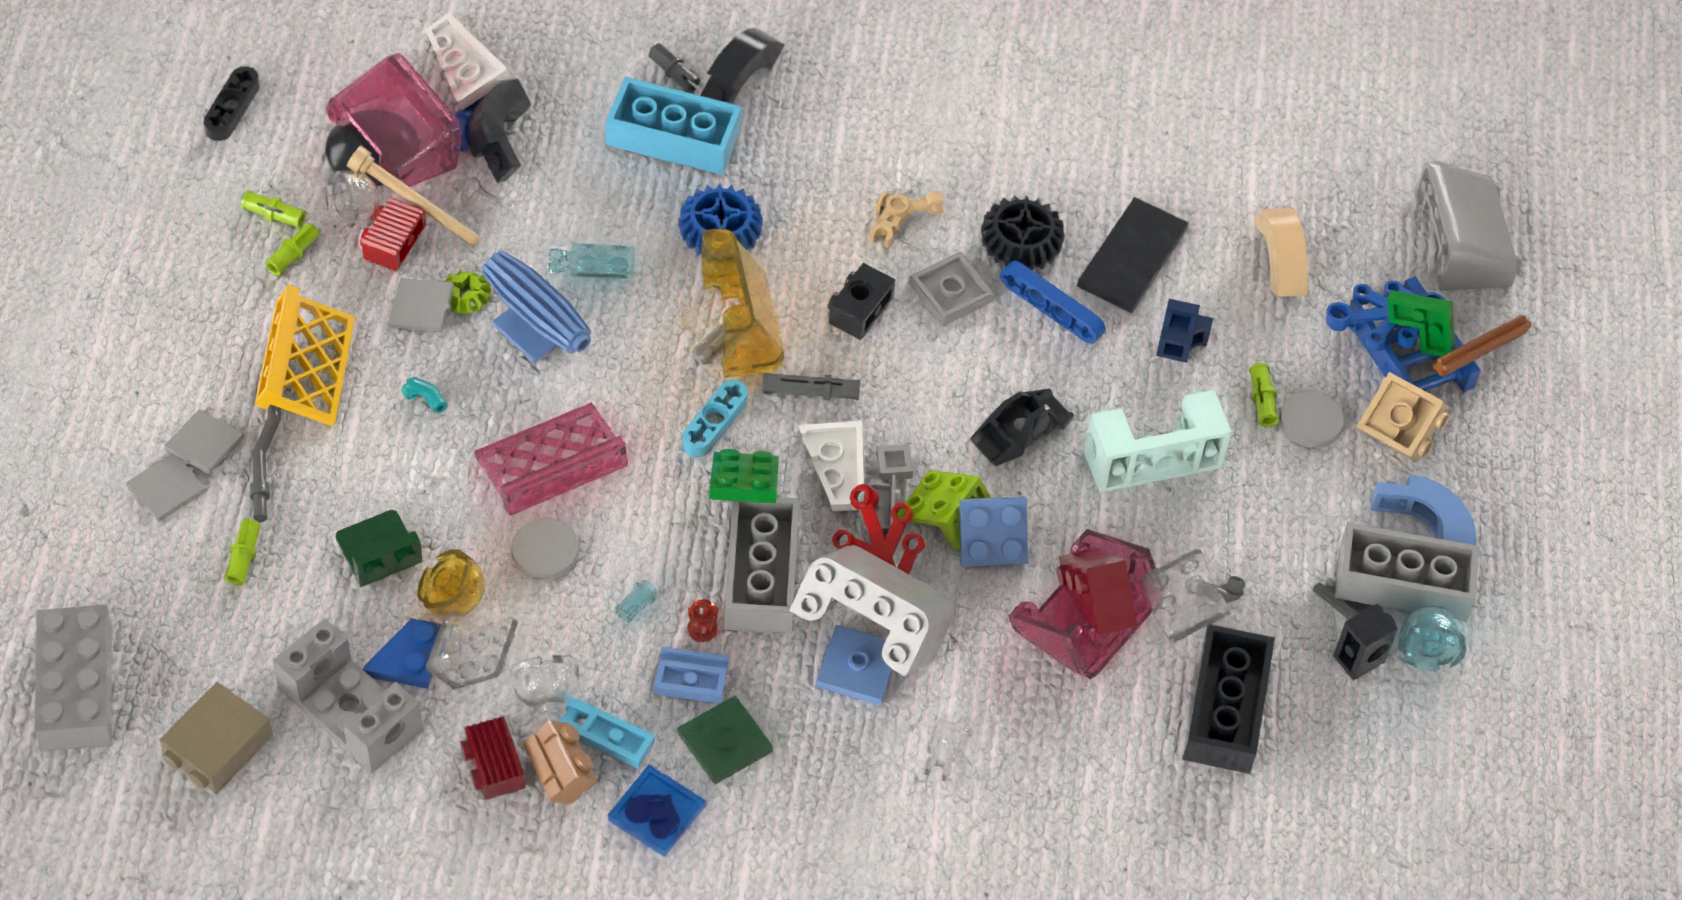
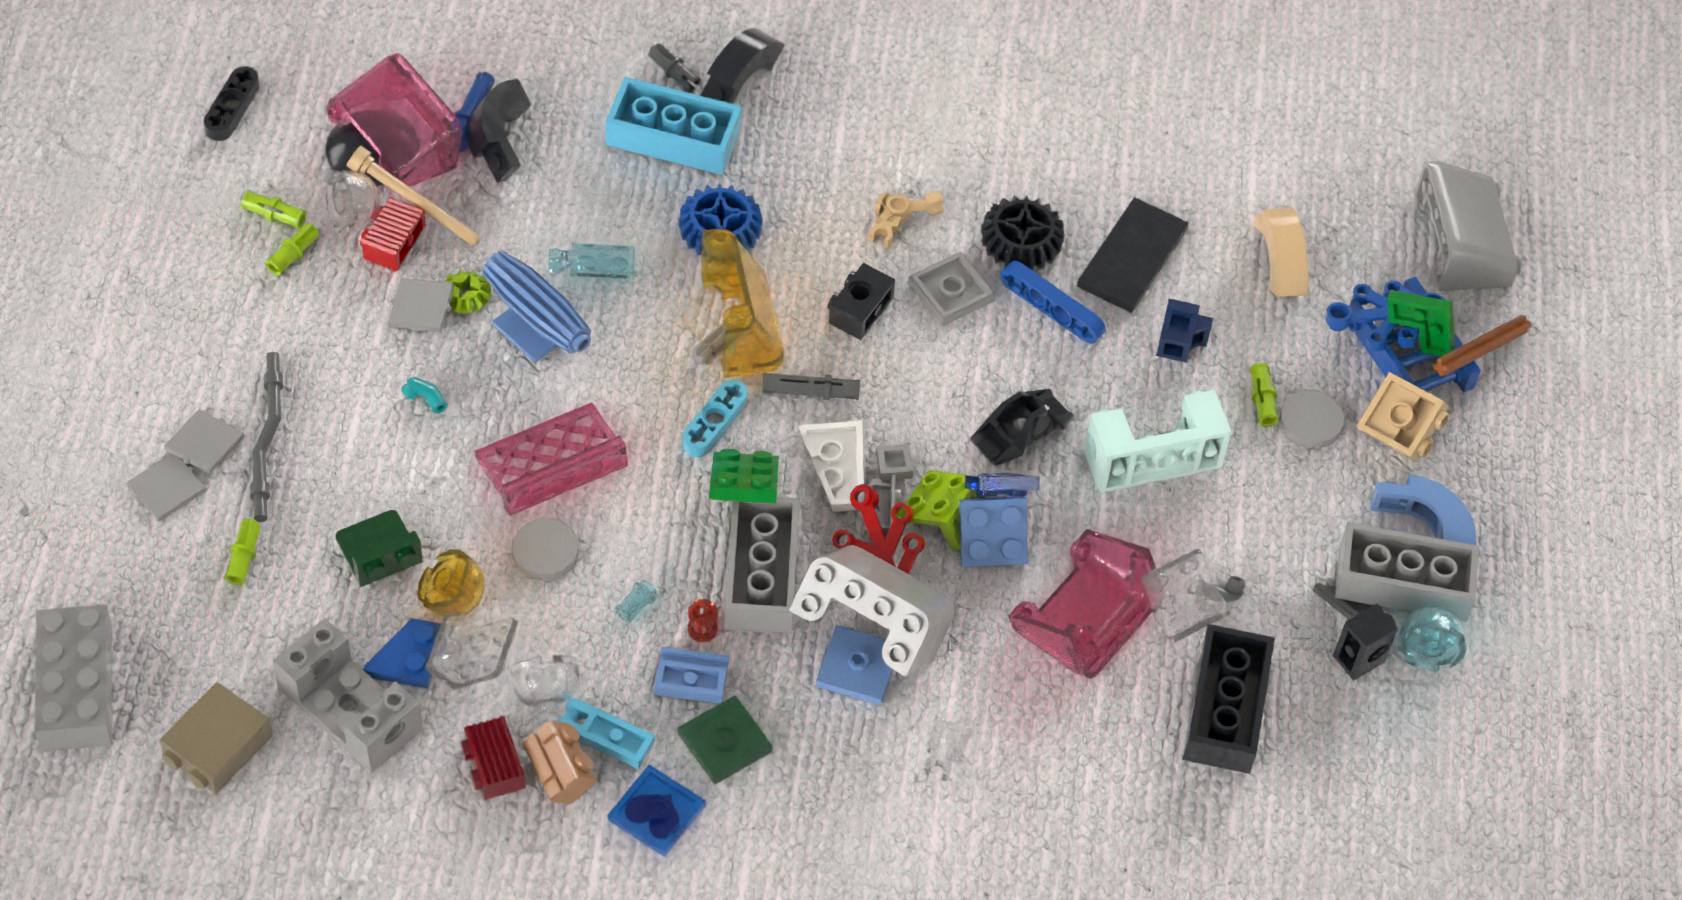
(278, 355): yellow fence -> none
(465, 61): white wing -> none
(1002, 483): none -> clear blue plate
(1099, 588): dark red wedge -> none

